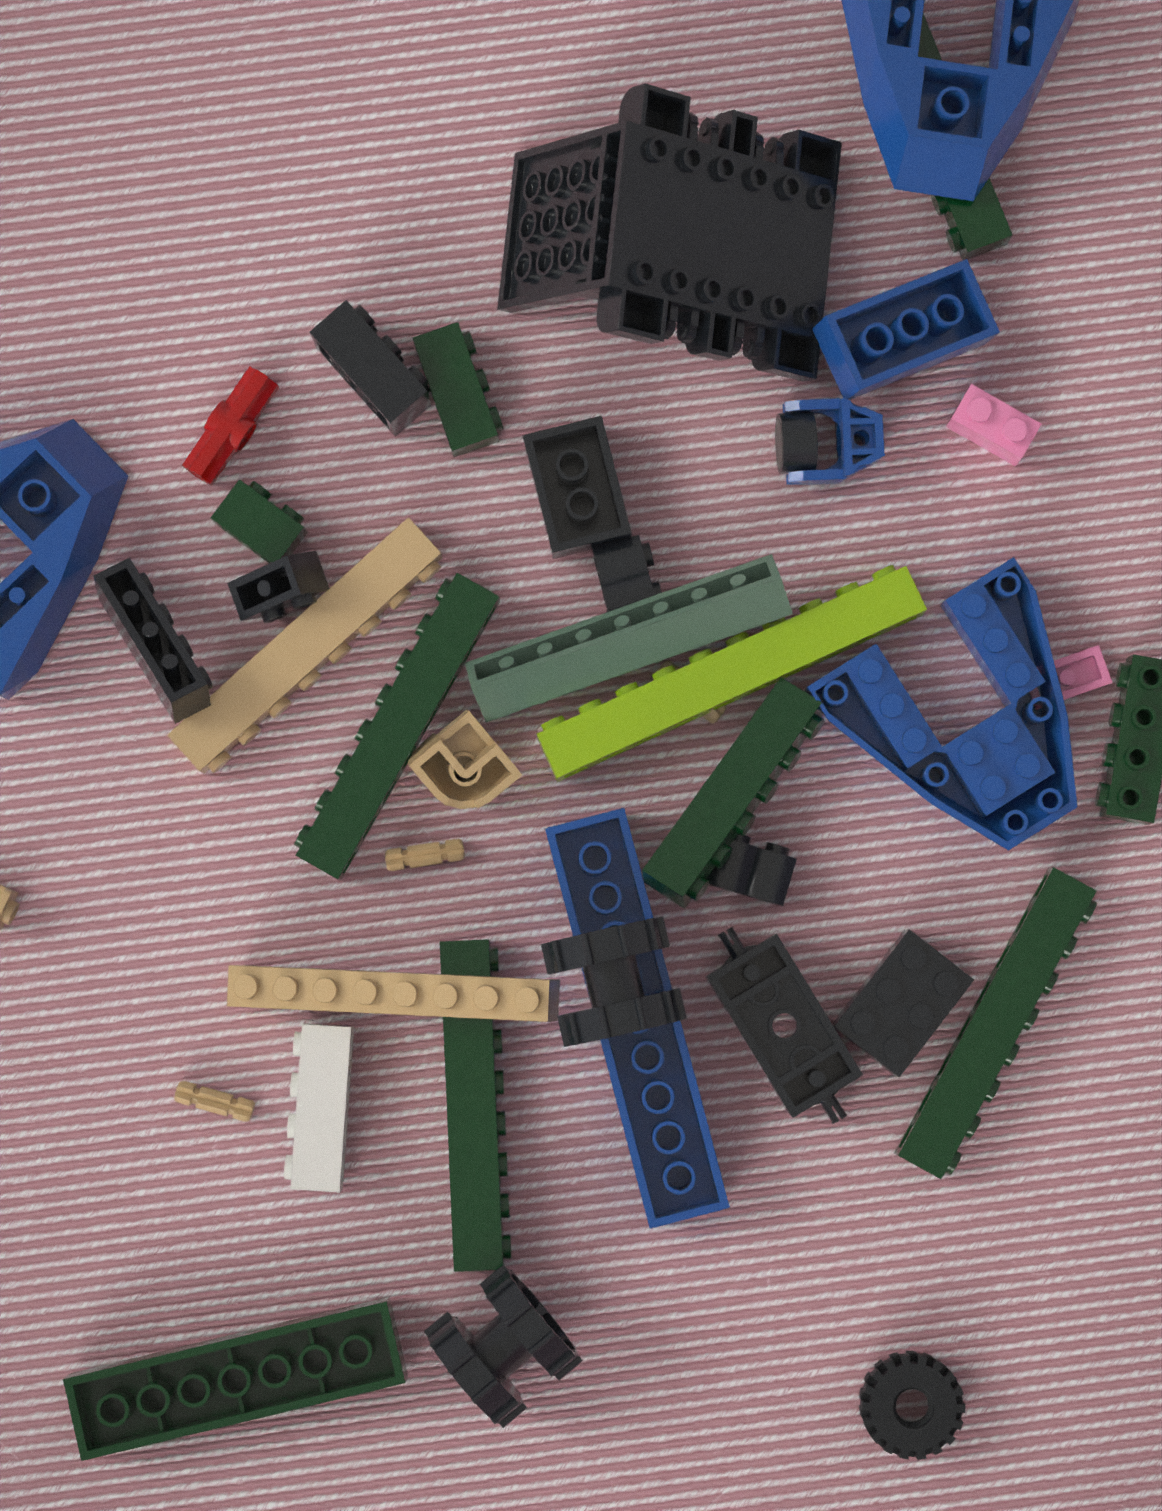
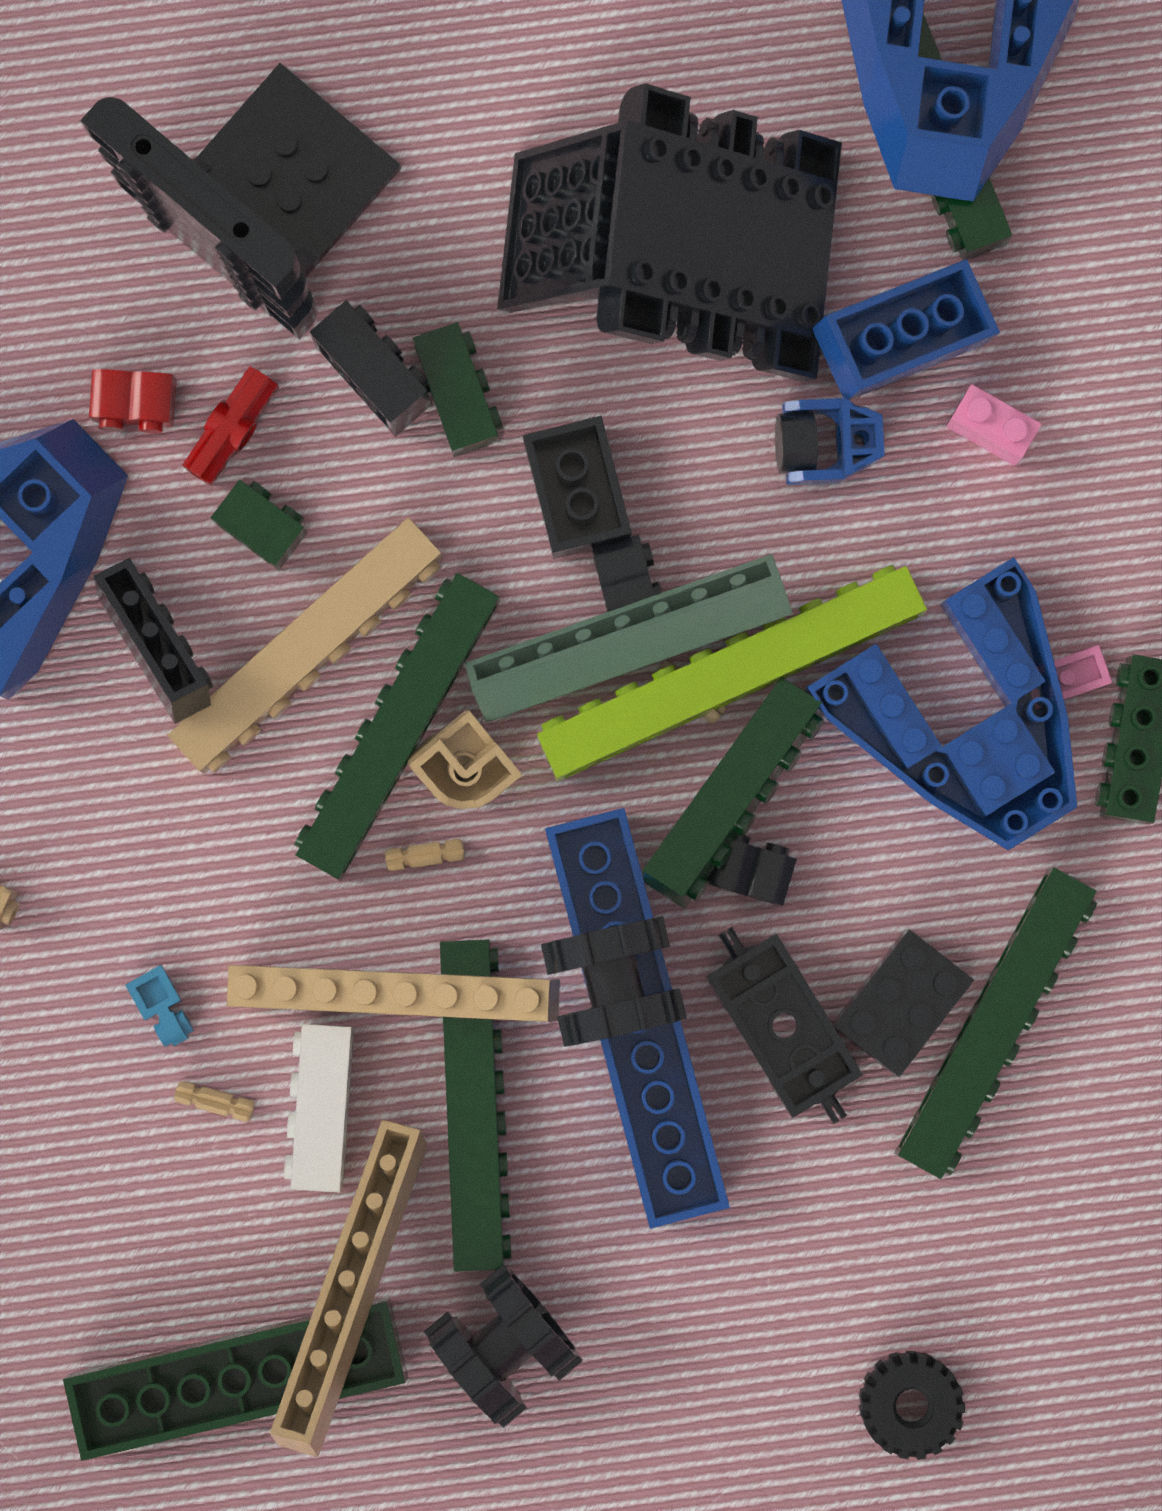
(132, 399): none -> red brick
(155, 996): none -> dark azure plate
(261, 193): none -> black bracket
(278, 586): black brick -> none
(349, 1289): none -> tan brick

